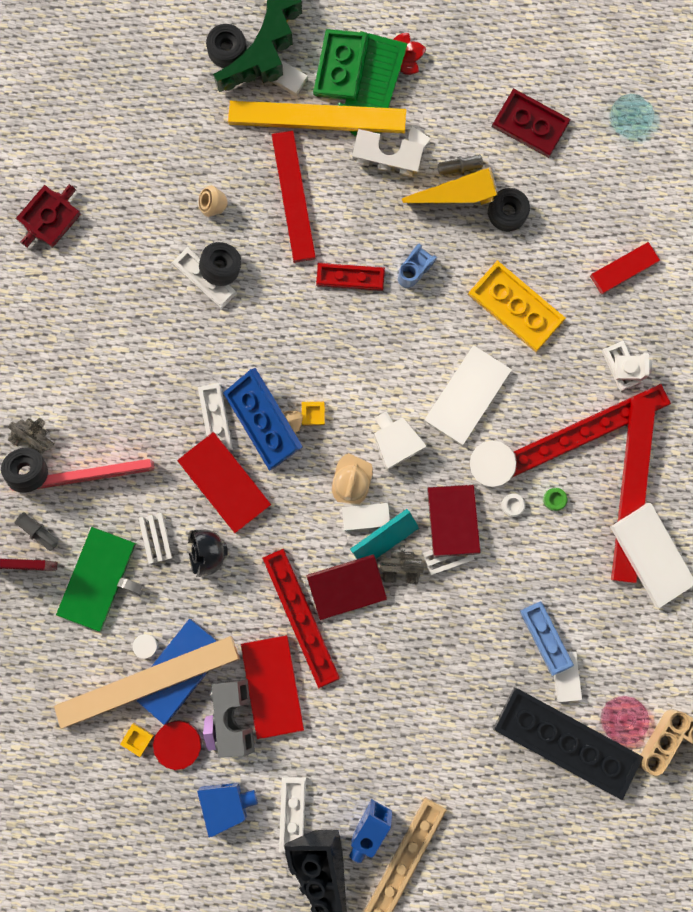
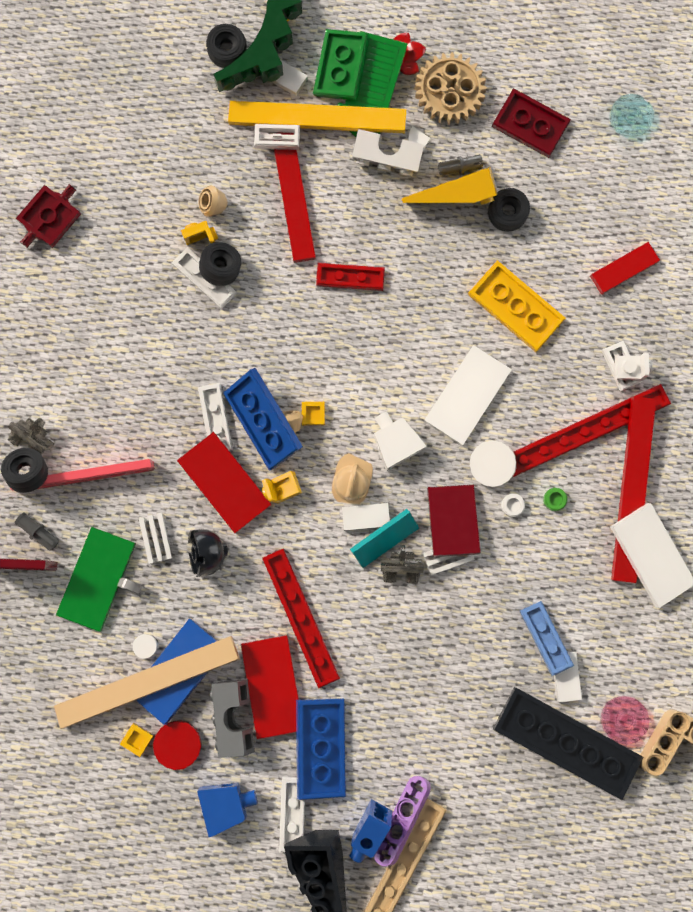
(196, 232): none -> yellow bracket
(209, 733): lavender tile -> none
(278, 141): none -> white tile
(281, 487): none -> yellow bracket
(320, 748): none -> blue tile
(346, 587): dark red tile -> none
(400, 819): none -> medium lavender beam
(417, 263): medium blue piece -> none
(464, 76): none -> tan gear

